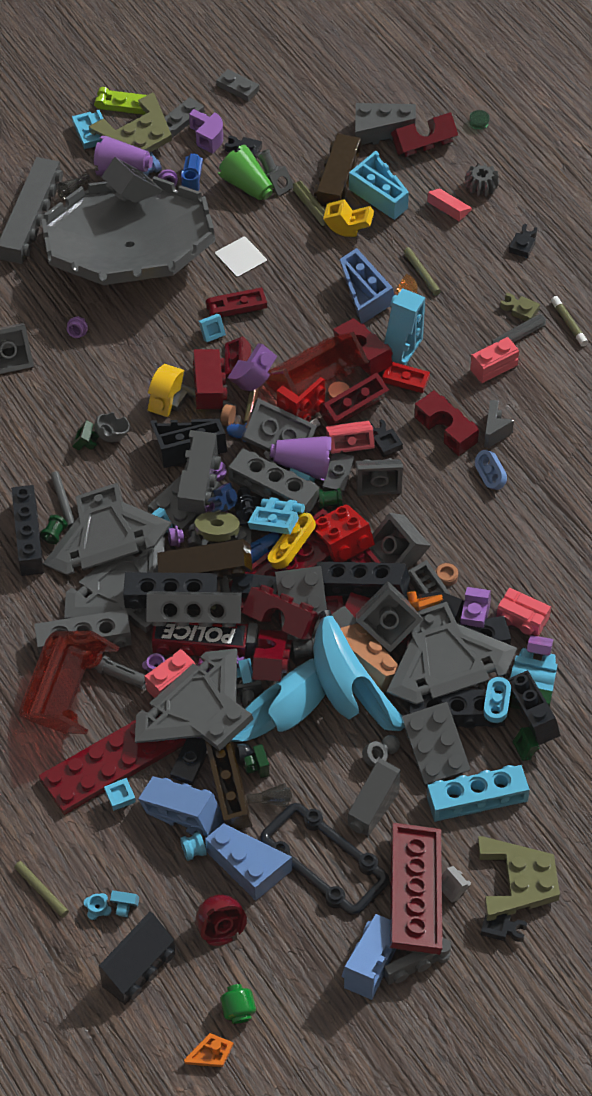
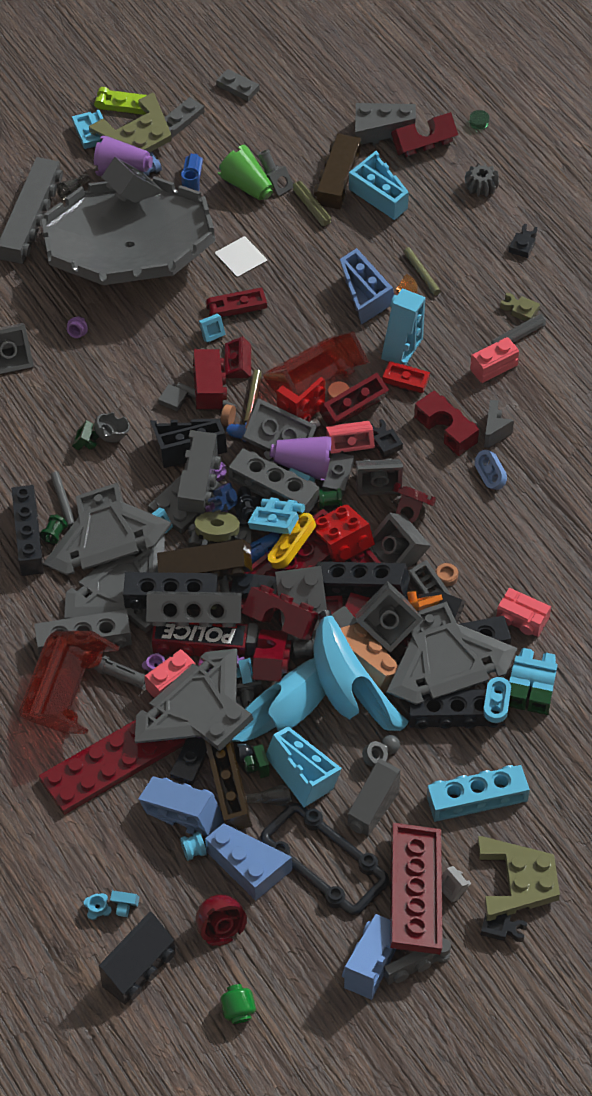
(41, 889): olive bar -> none
(119, 794): medium azure tile -> none
(162, 388): yellow brick -> none
(169, 175): medium lavender plate -> none
(175, 536): medium lavender plate -> none
(208, 130): medium lavender brick -> none
(210, 1052): orange piece -> none
(253, 372): medium lavender brick -> none
(254, 145): black plate -> none
(302, 766): none -> medium azure wedge
(345, 220): yellow brick -> none
(376, 351): dark red arch -> none
(413, 499): none -> dark red tile
(435, 743): dark grey plate -> none
(448, 204): coral slope -> none
(476, 607): medium lavender brick -> none
(525, 743): dark green tile -> none
(534, 708): black slope -> none
(539, 645): medium lavender tile -> none
(569, 321): olive bar -> none

